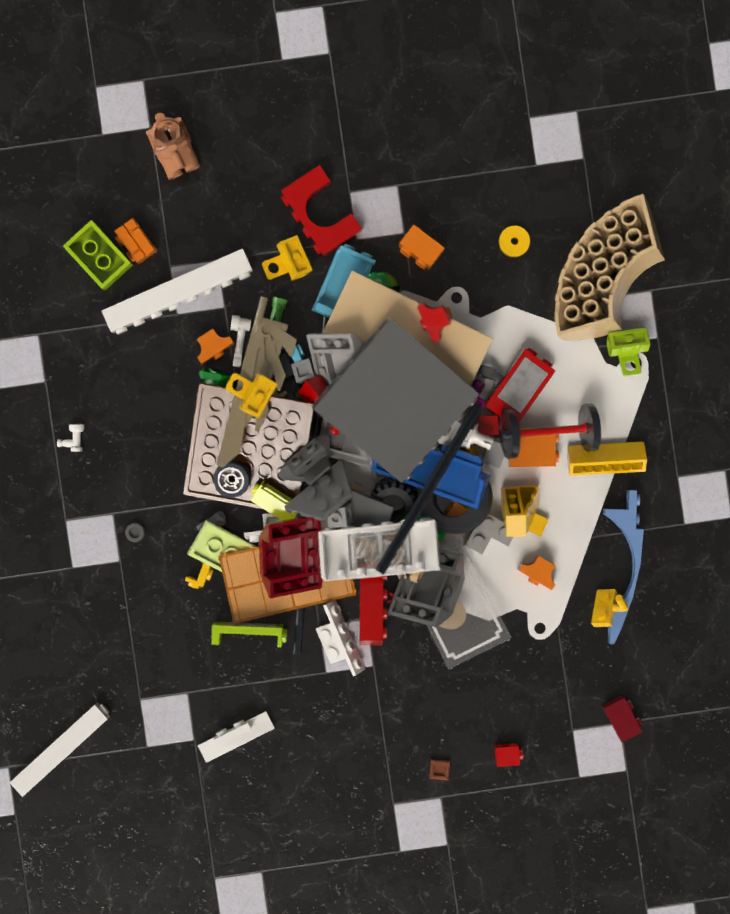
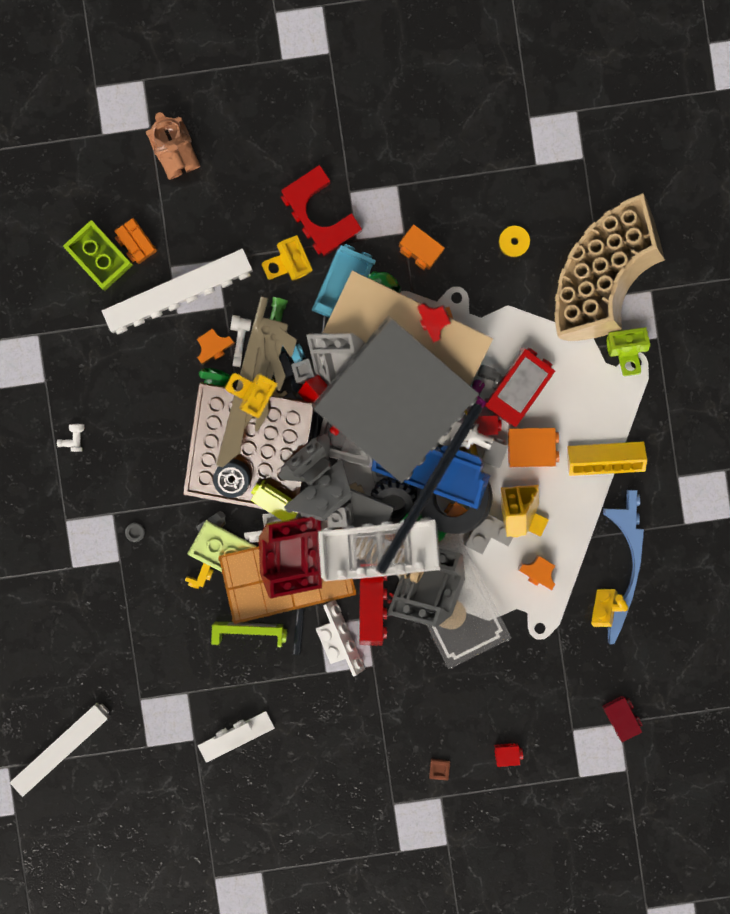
(588, 428): black piece -> none

